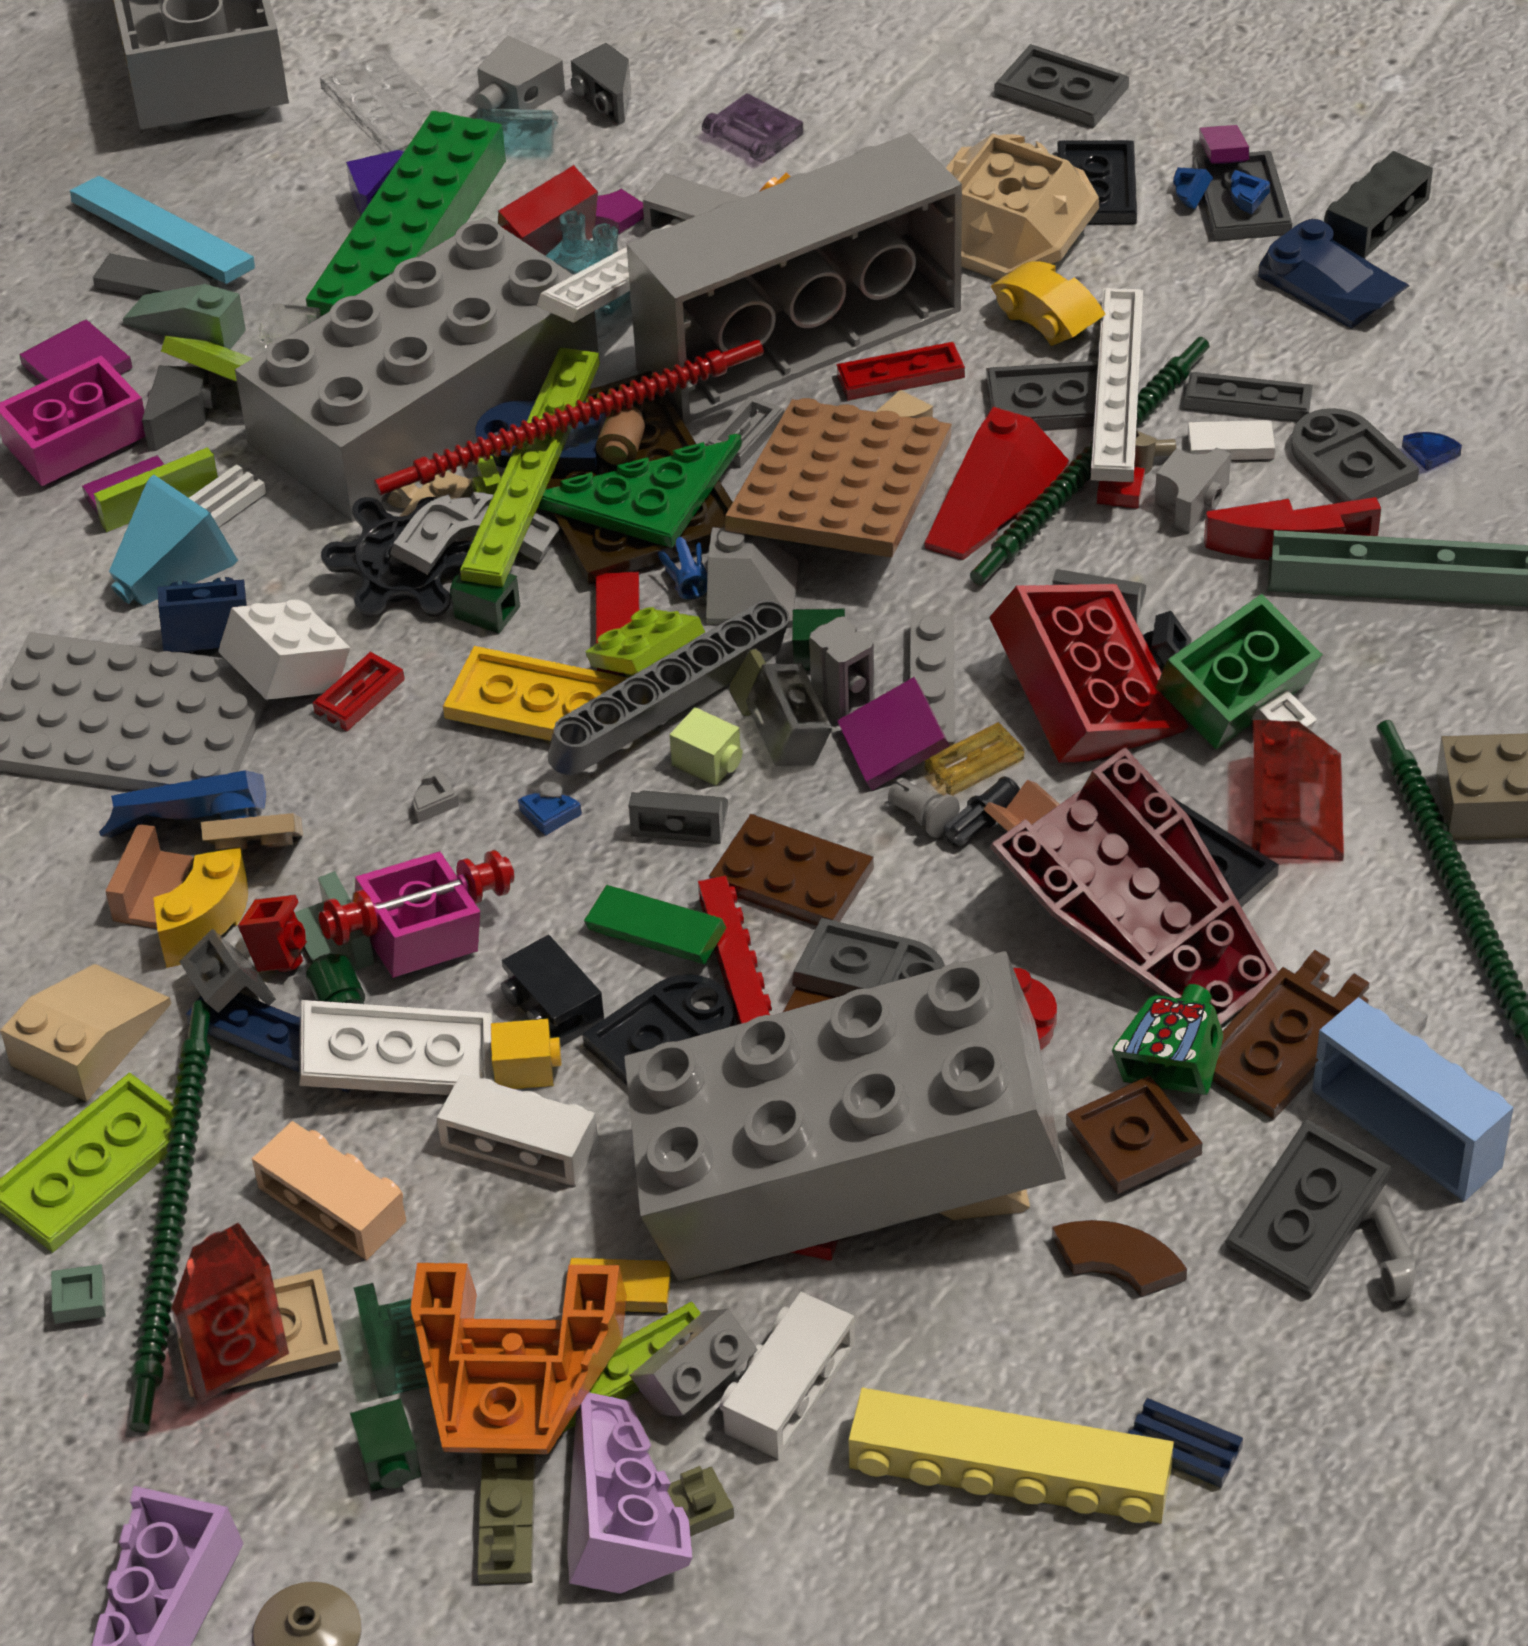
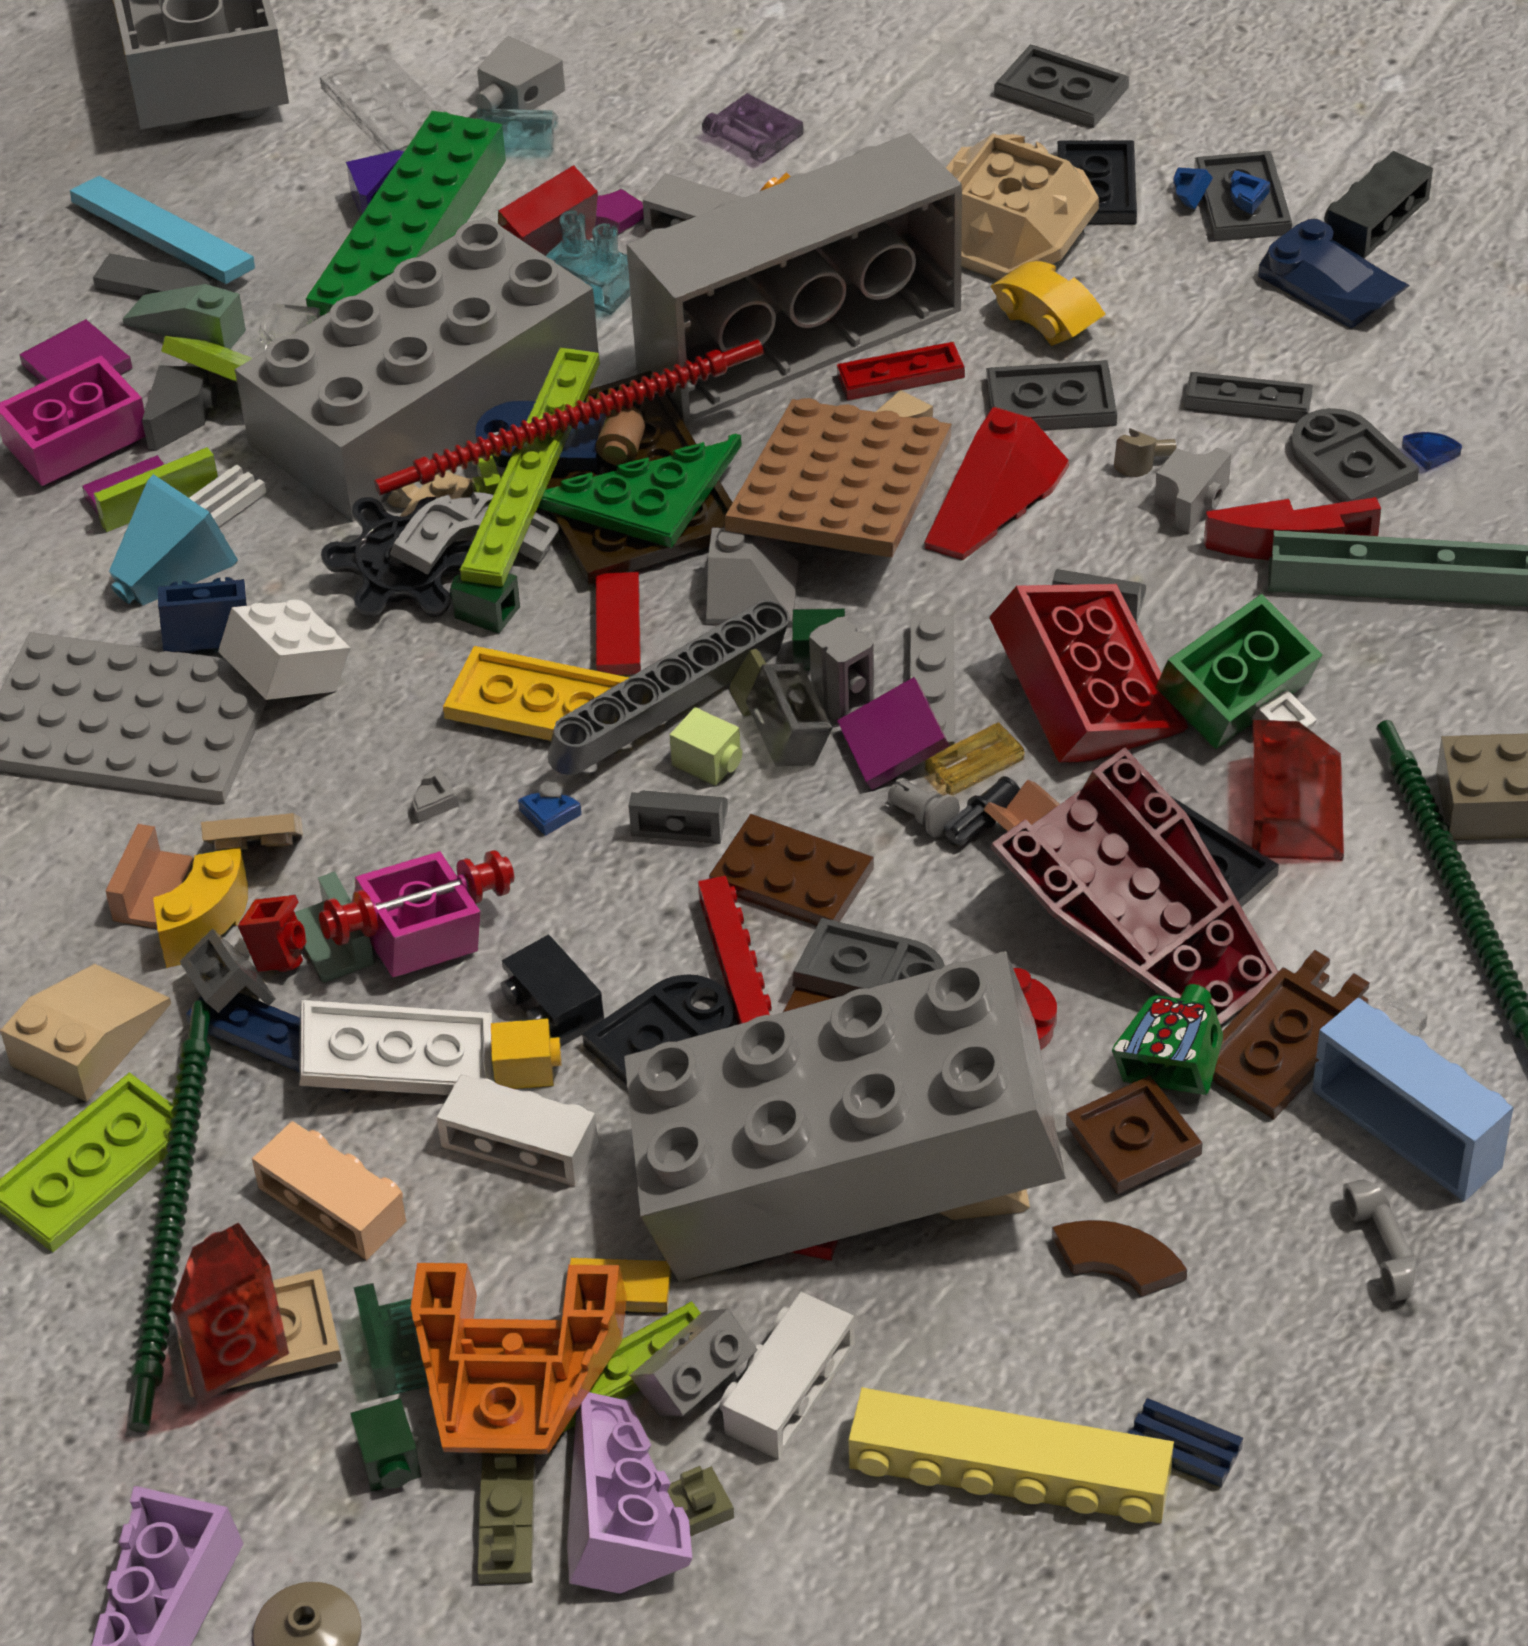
(78, 1293): sand green plate -> none
(222, 796): blue slope -> none
(334, 980): dark green brick -> none
(364, 694): red tile -> none
(589, 288): white tile -> none
(603, 81): dark grey slope -> none
(643, 640): lime plate -> none
(655, 924): green tile -> none
(692, 577): blue piece -> none
(753, 431): light grey tile -> none
(1074, 476): dark green hose -> none
(1117, 386): white tile -> none
(1122, 493): red plate -> none
(1167, 637): black tile -> none
(1224, 144): magenta tile -> none
(1241, 438): white tile -> none
(1309, 1207): dark grey tile -> none

